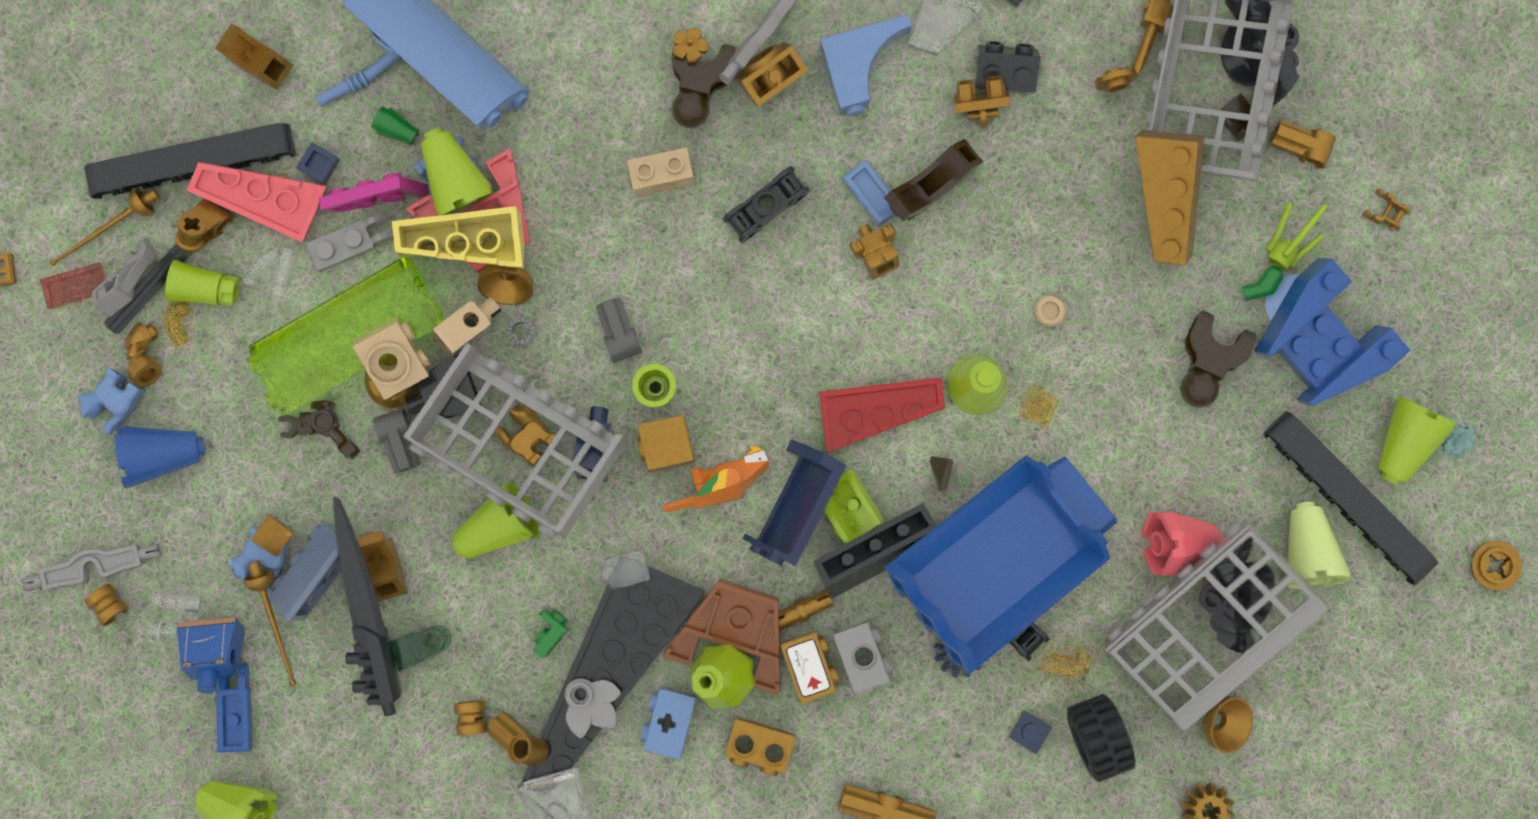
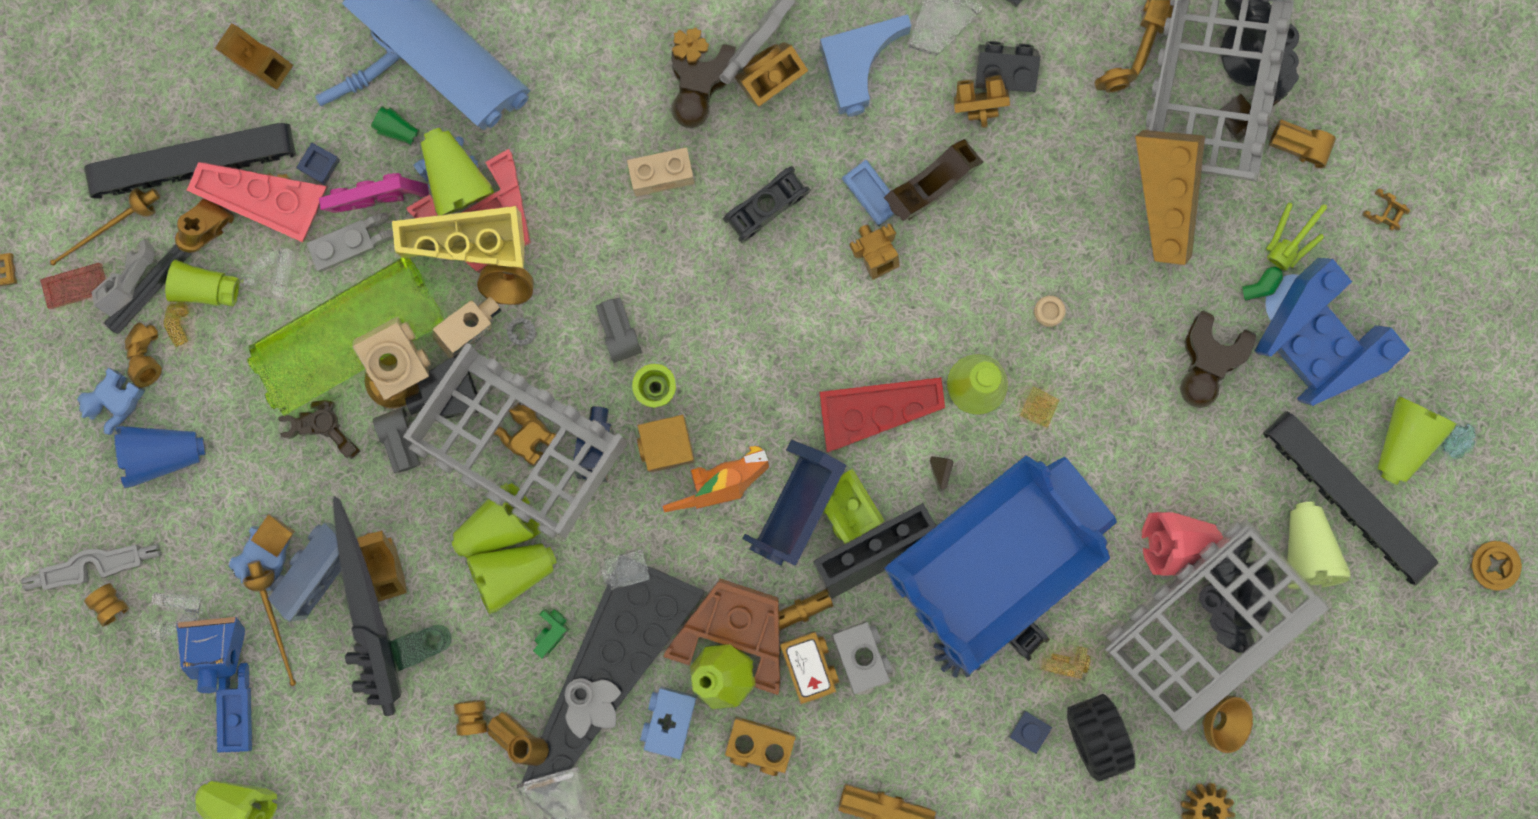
(509, 573): none -> lime cone

